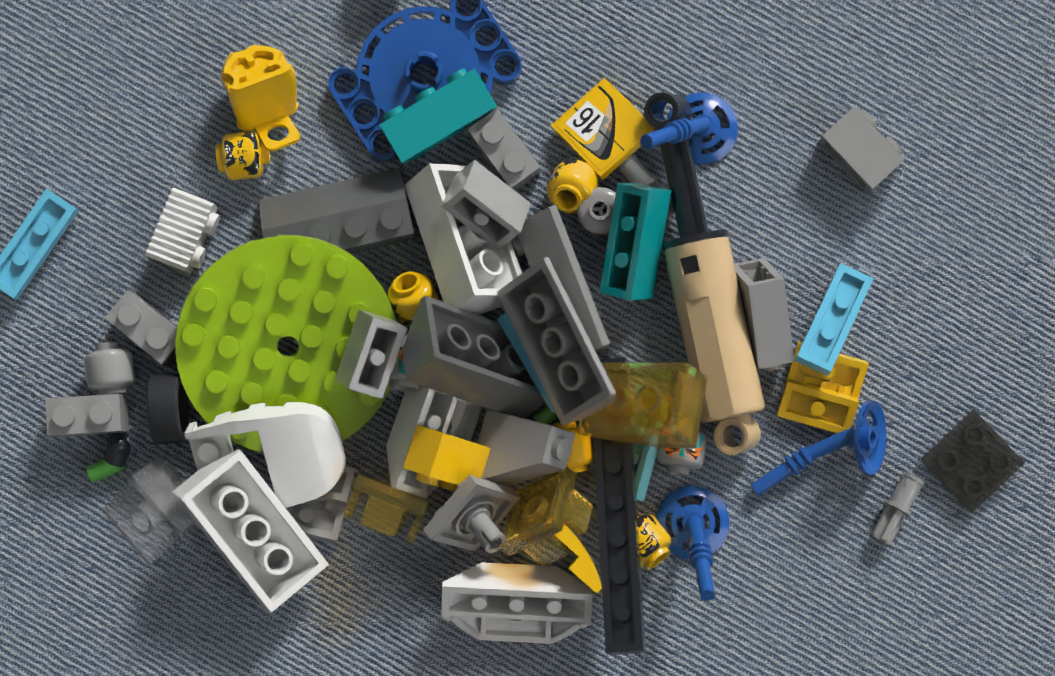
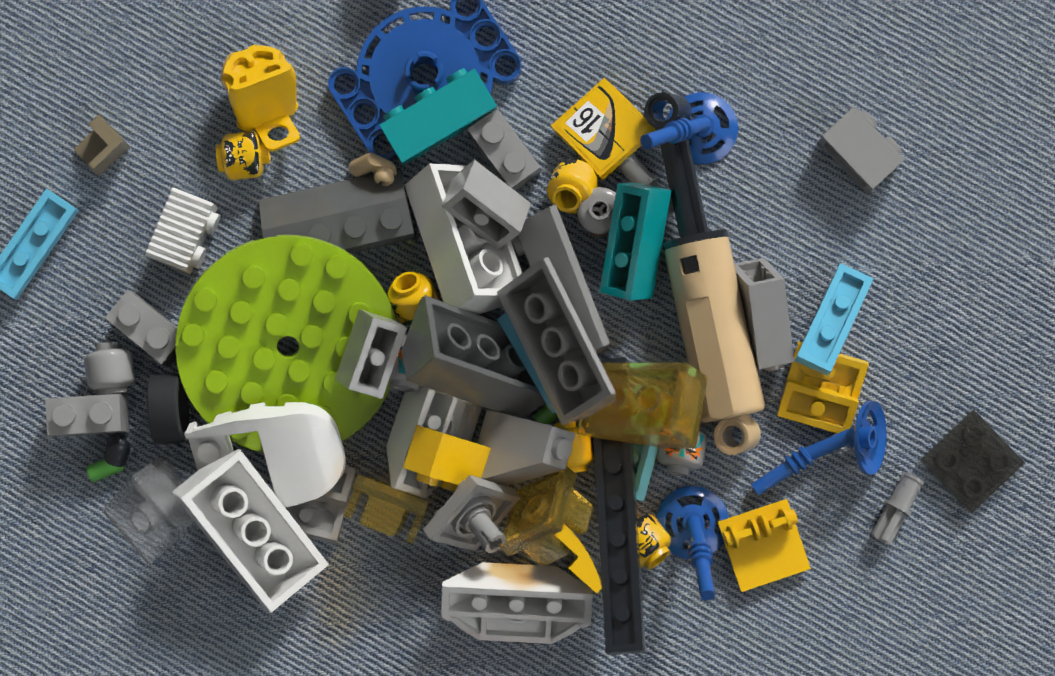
(101, 146): none -> dark tan panel
(371, 162): none -> tan arm
(764, 545): none -> yellow hinge

